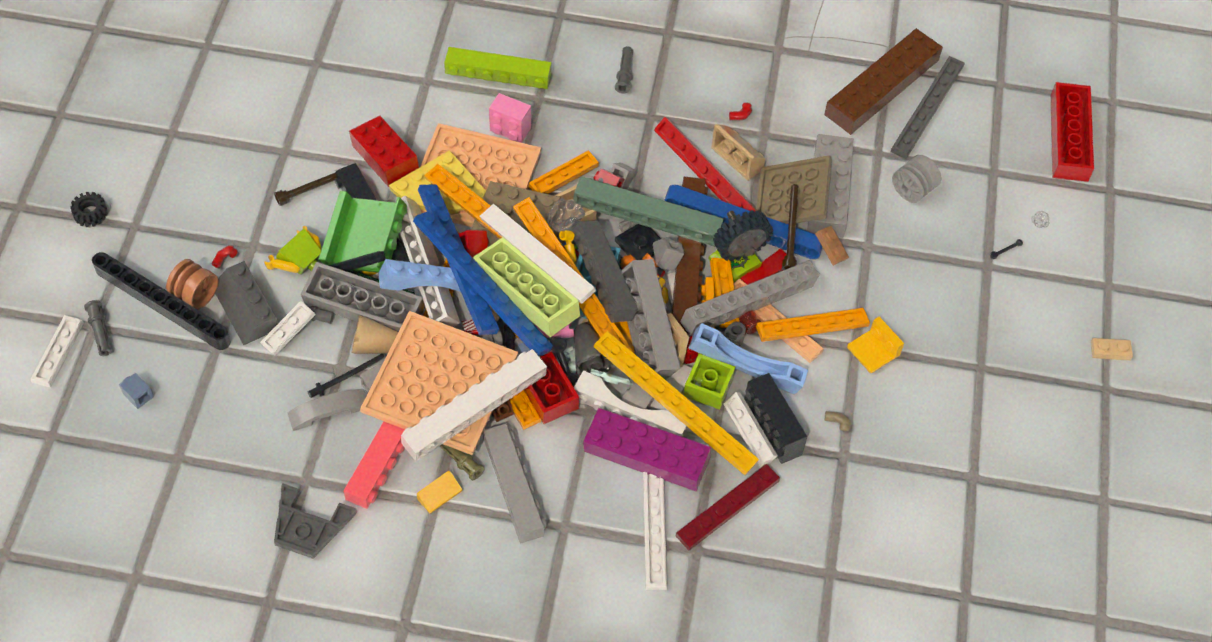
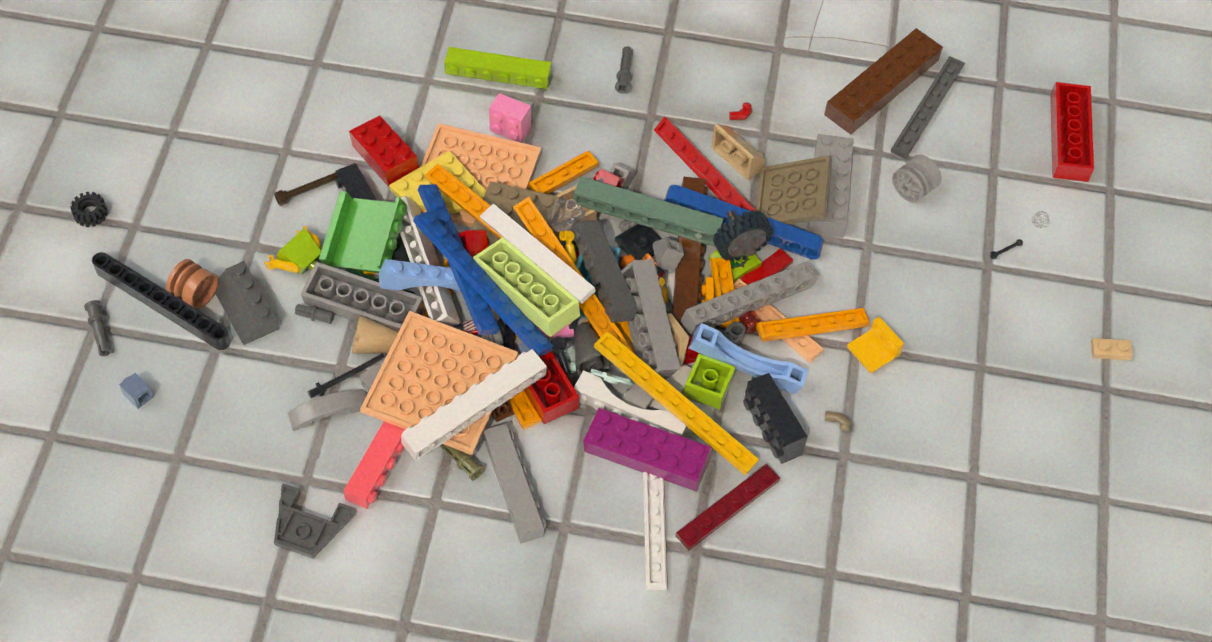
(57, 351): white tile -> none
(222, 254): red arm -> none
(287, 328): white tile -> none
(360, 261): black axle -> none
(439, 492): yellow slope -> none
(750, 429): white tile -> none
(789, 260): dark brown piece -> none
(832, 245): medium nougat plate -> none

